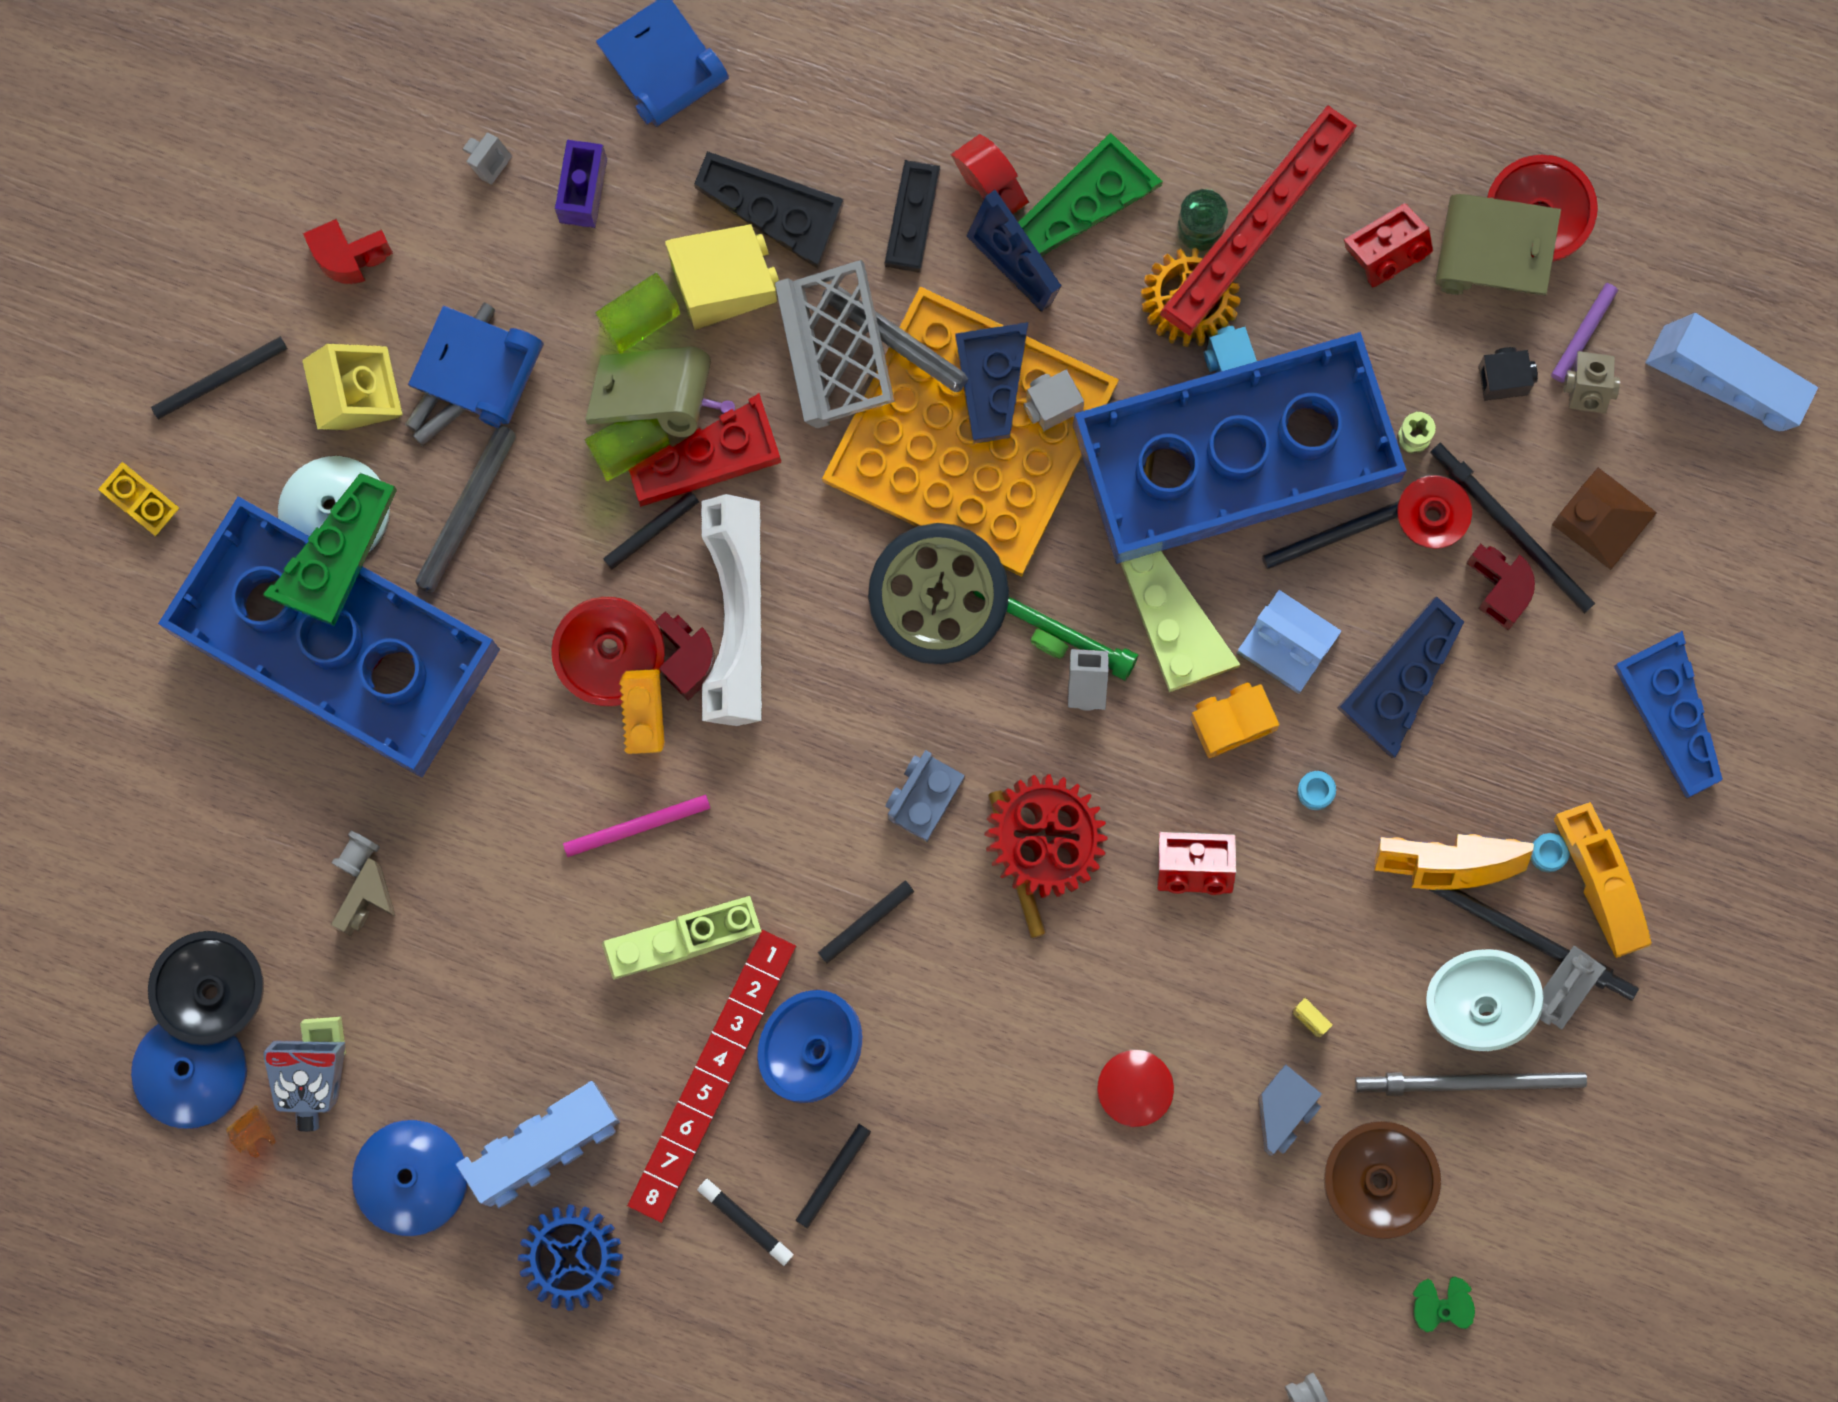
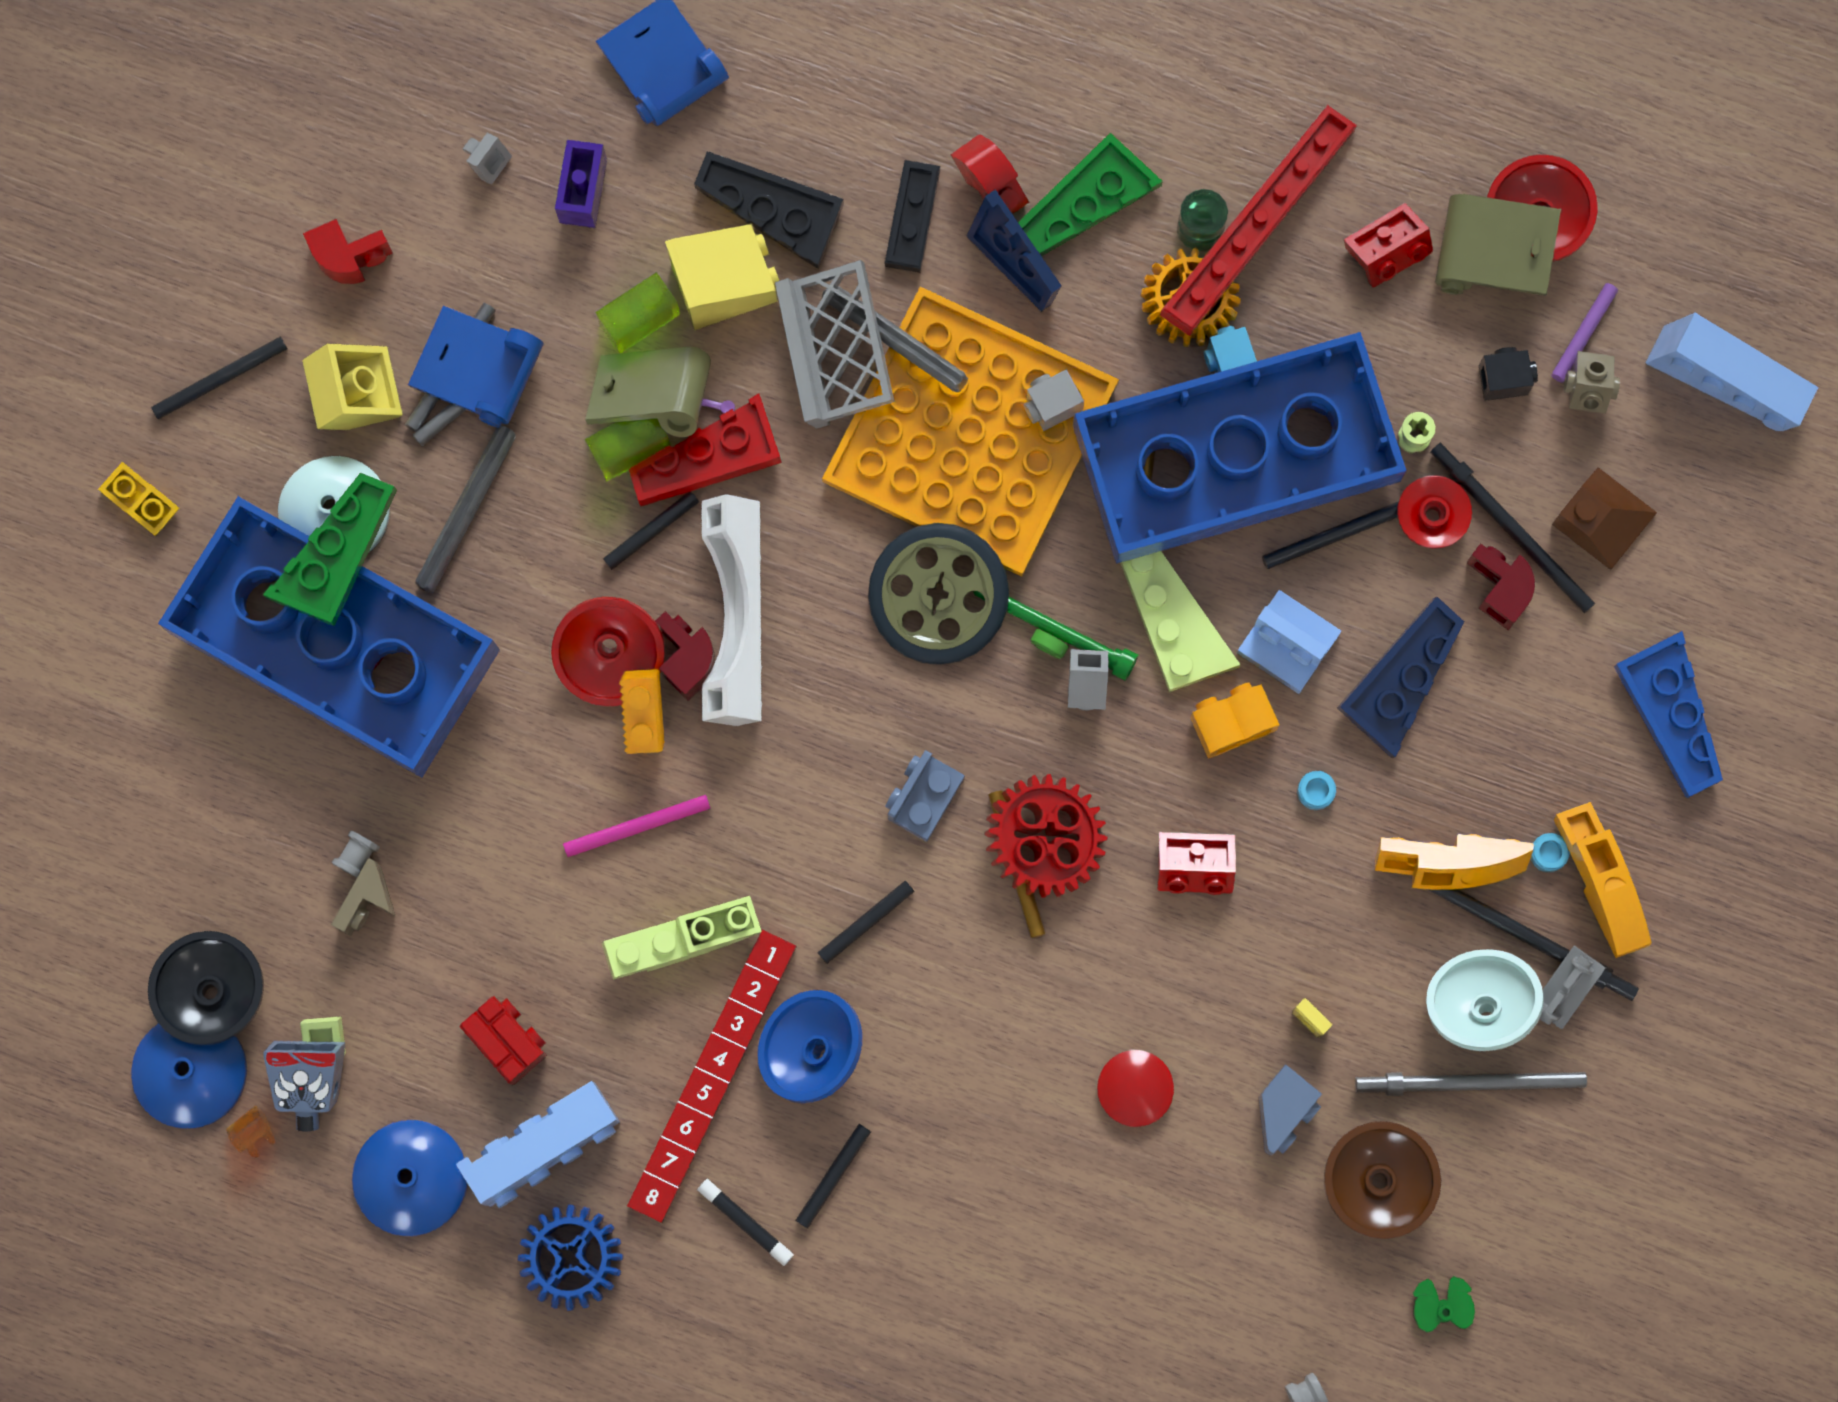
(504, 1040): none -> red brick
(993, 370): dark blue wing -> none

